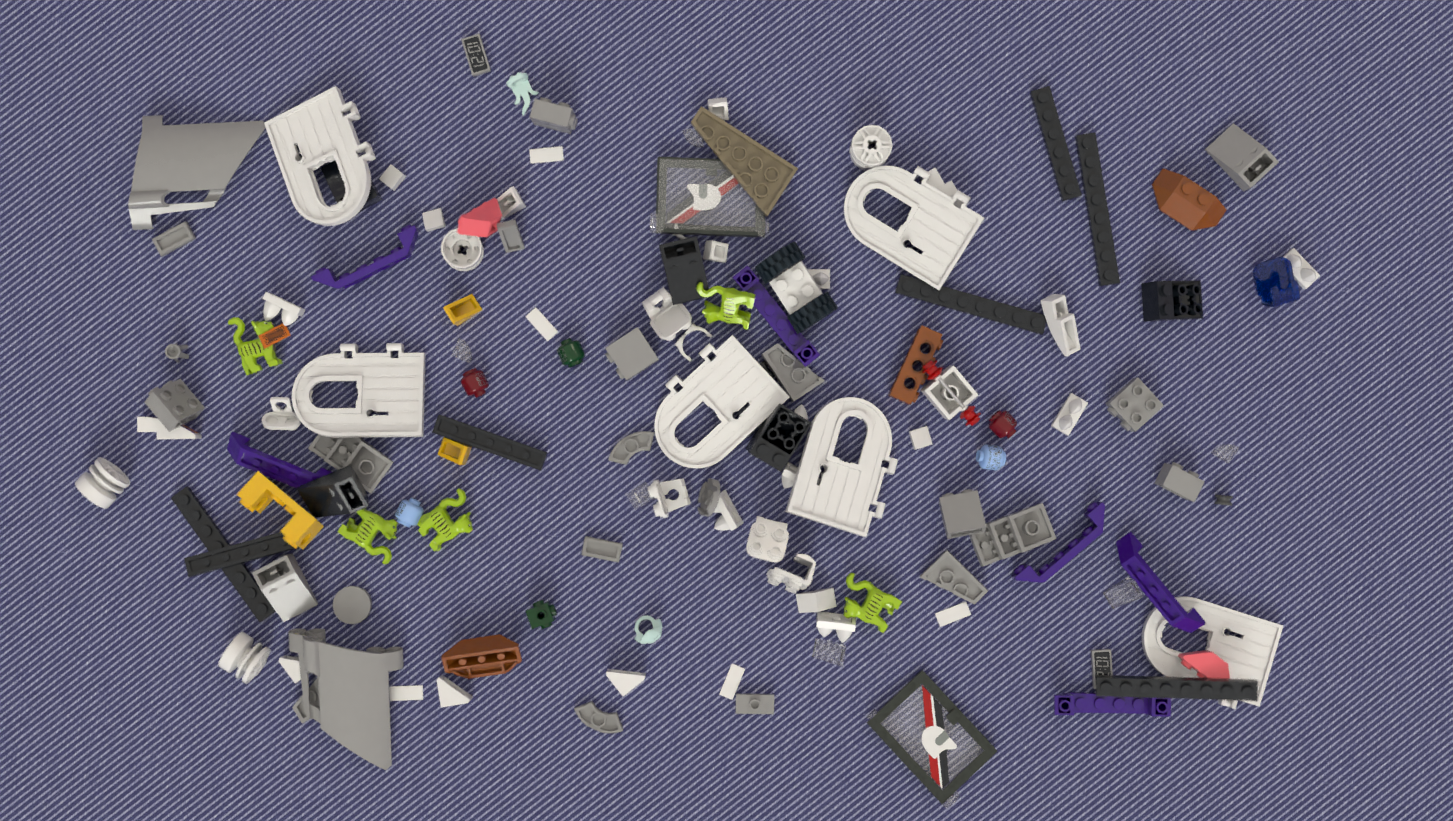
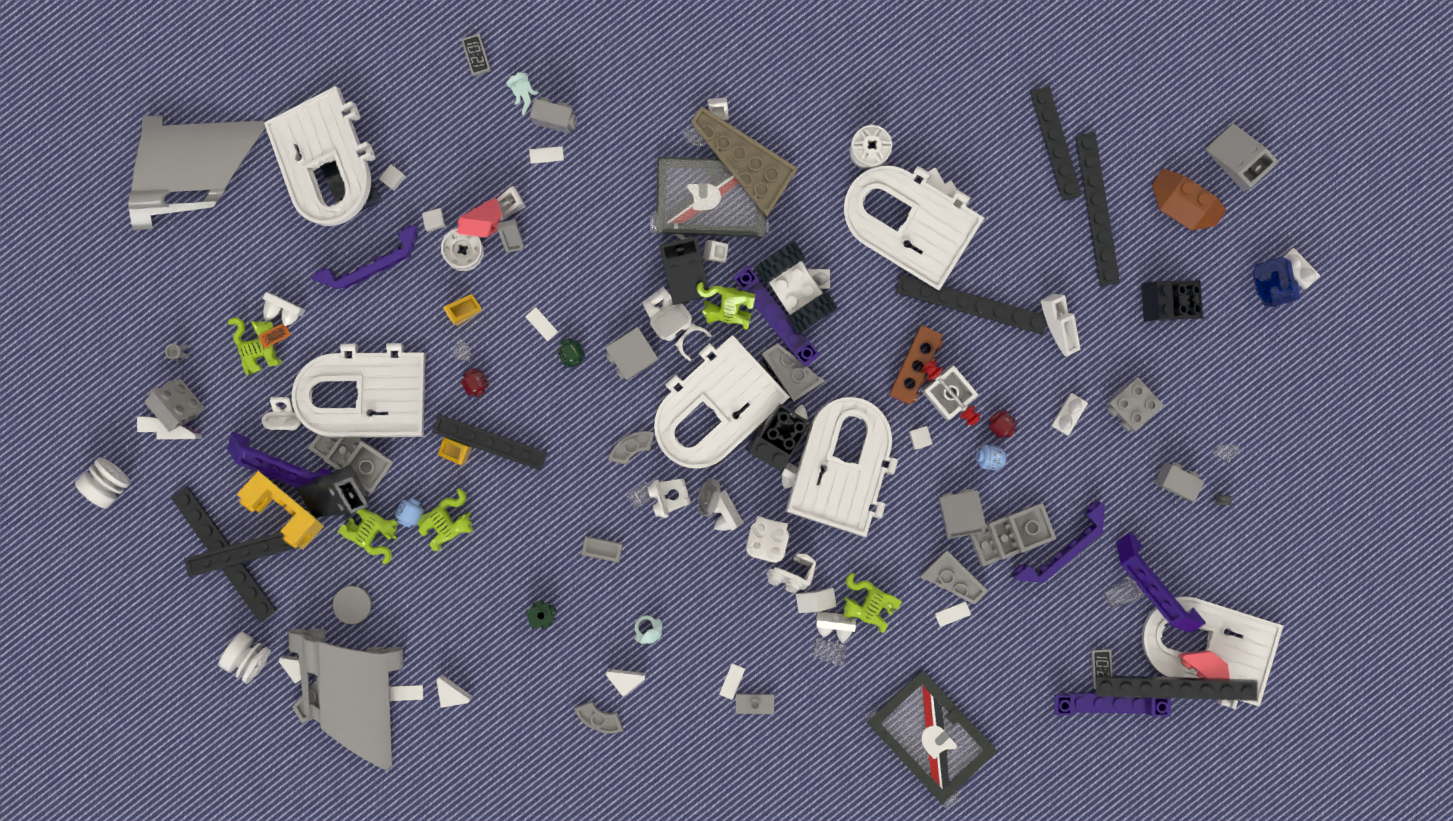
(173, 238): light grey tile -> none
(285, 587): light grey slope -> none
(482, 657): dark orange wedge -> none

